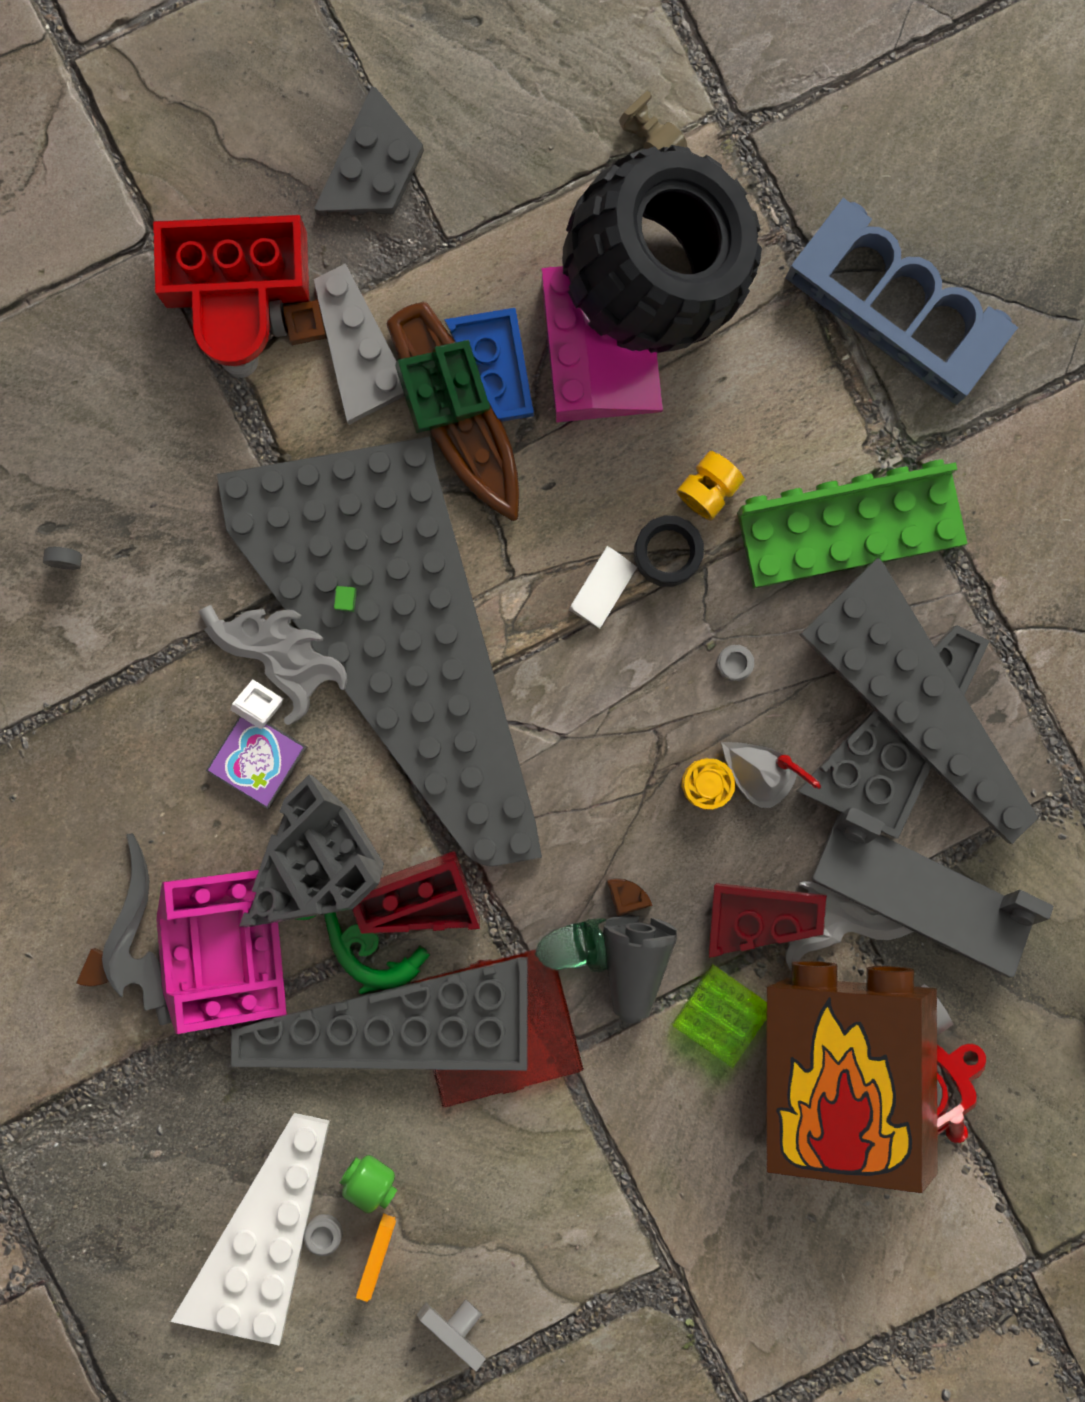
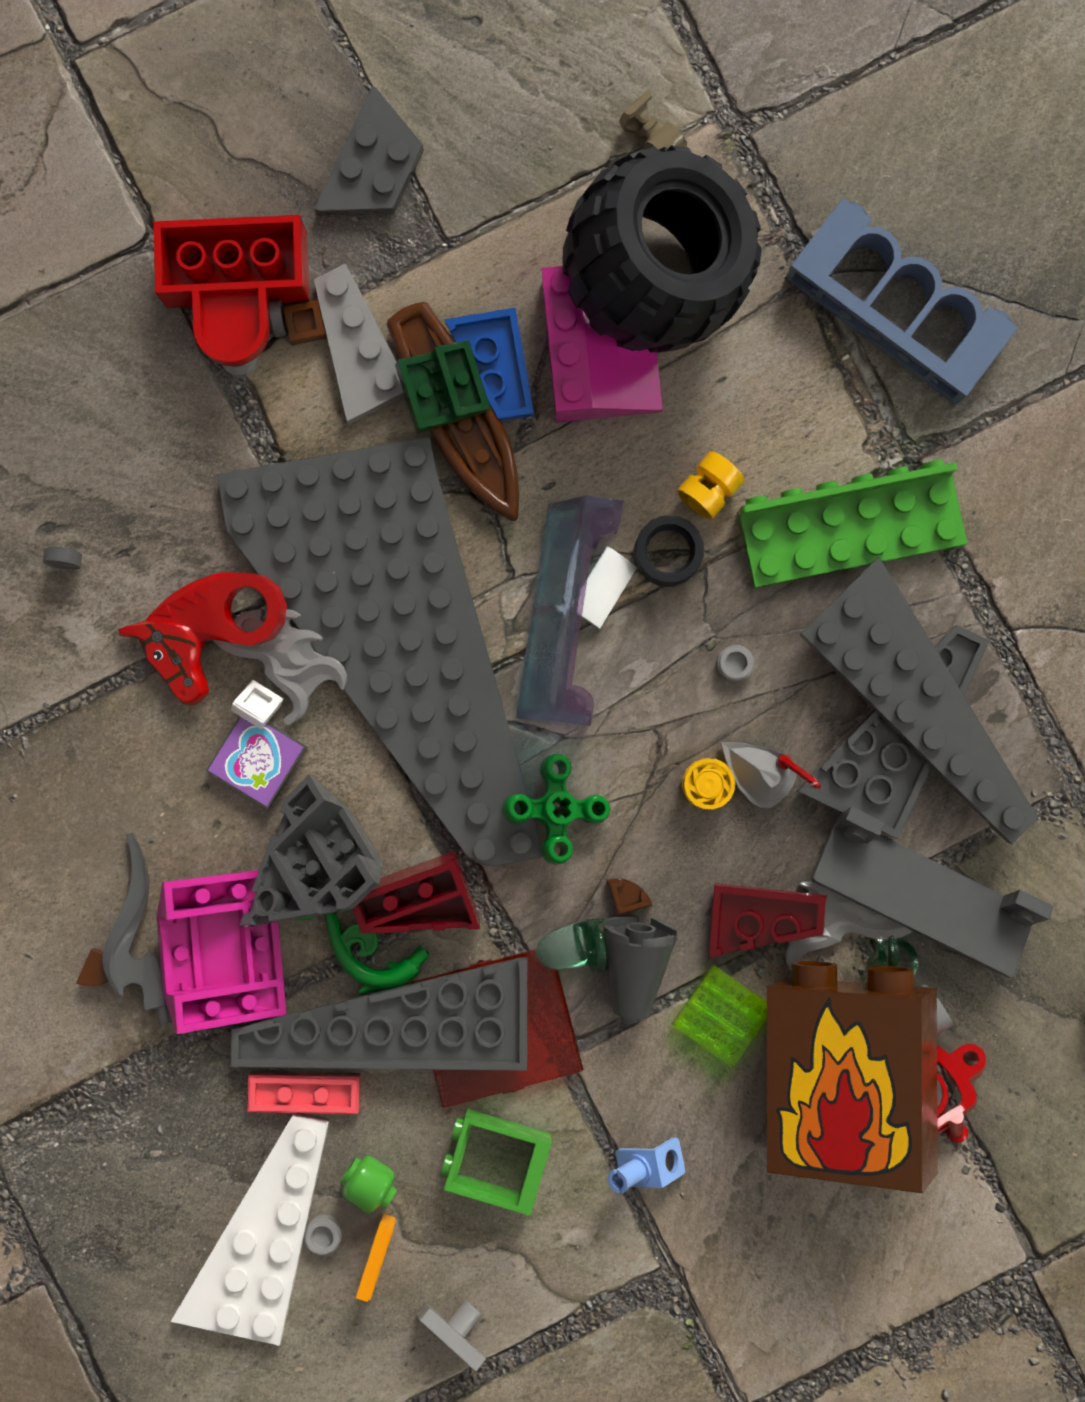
(197, 613): none -> red animal
(304, 1093): none -> coral tile
(345, 598): bright green piece -> none
(517, 1201): none -> bright green window
(568, 810): none -> green gear
(569, 536): none -> windscreen
(646, 1167): none -> light blue bracket
(893, 958): none -> clear green piece

